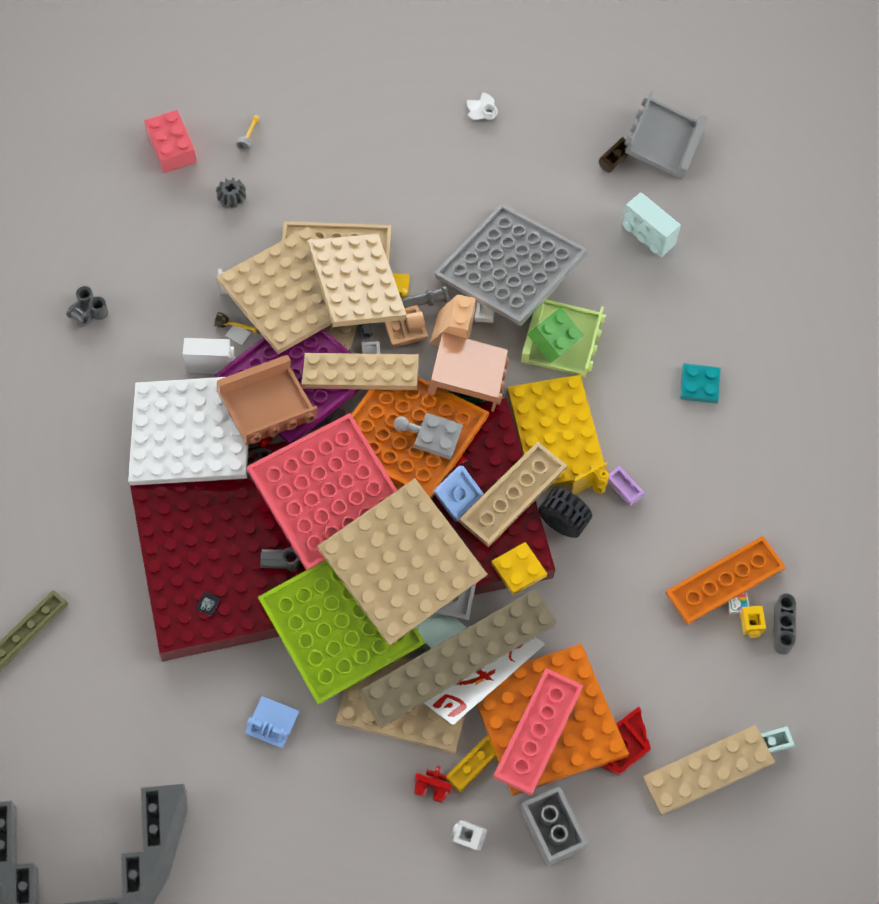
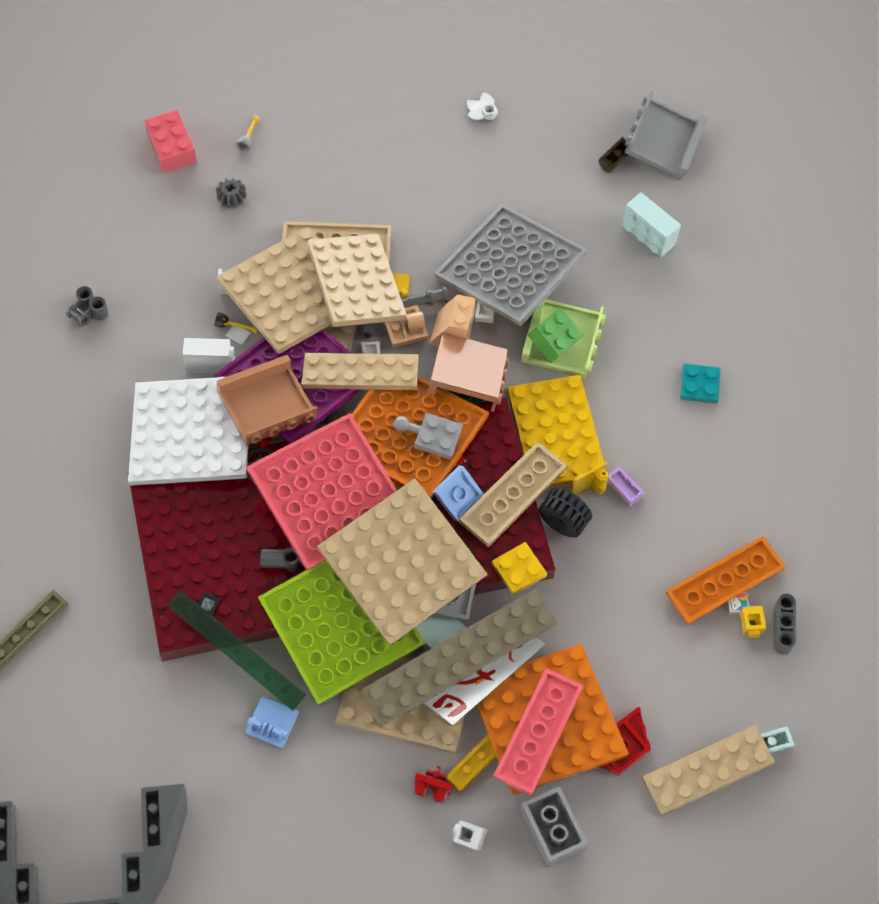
(236, 650): none -> clear green tile

